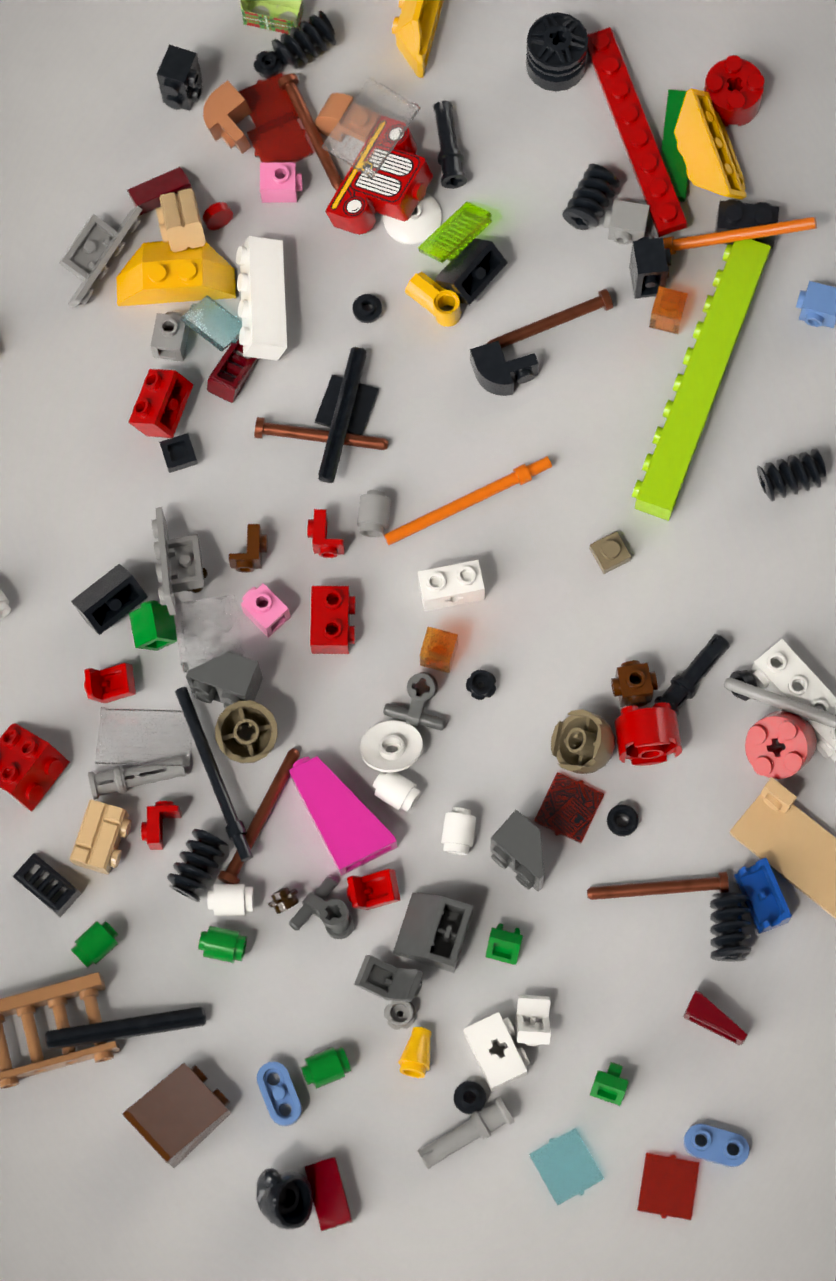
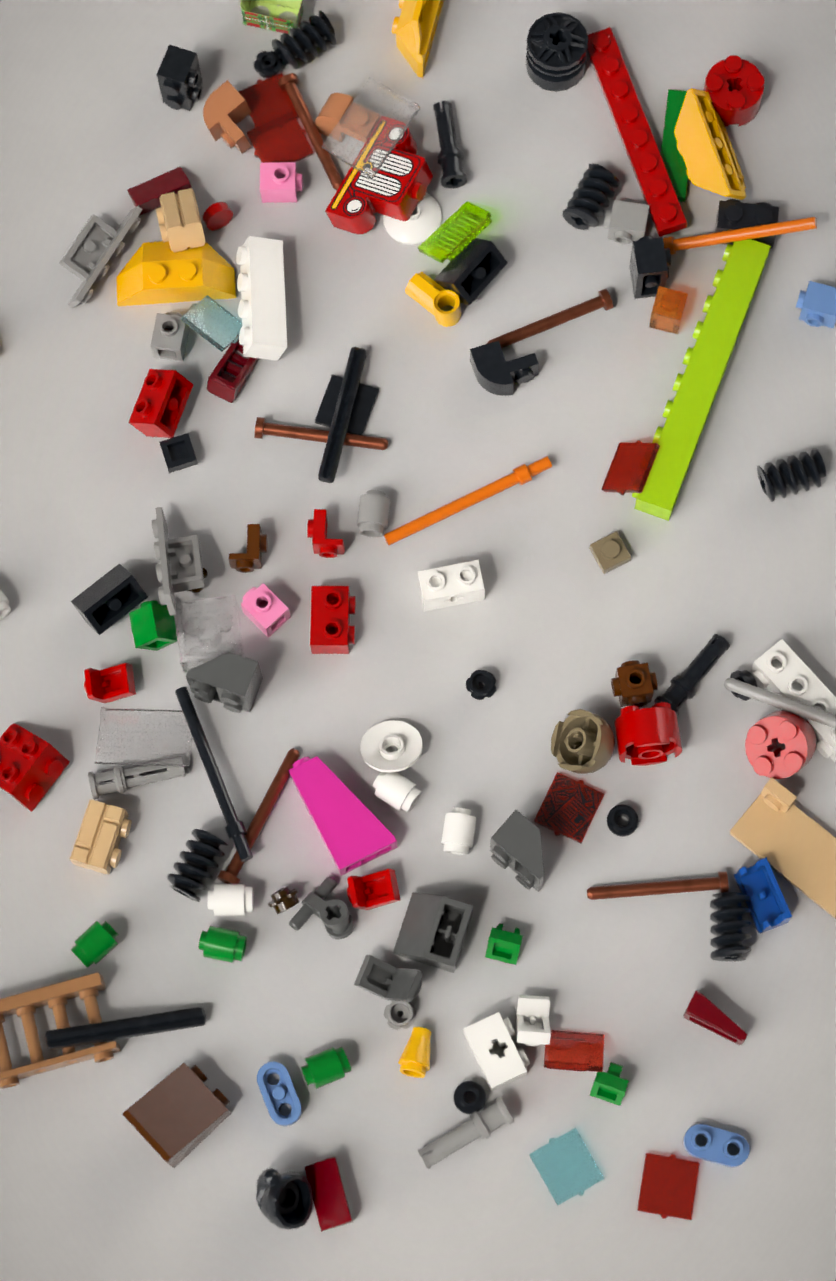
(64, 900): black slope -> none
(153, 829): red bracket -> none
(246, 731): dark tan cylinder -> none
(367, 316): black plate -> none
(415, 715): dark grey piece -> none
(438, 649): clear orange brick -> none
(574, 1051): none -> clear red piece
(630, 467): none -> clear red piece

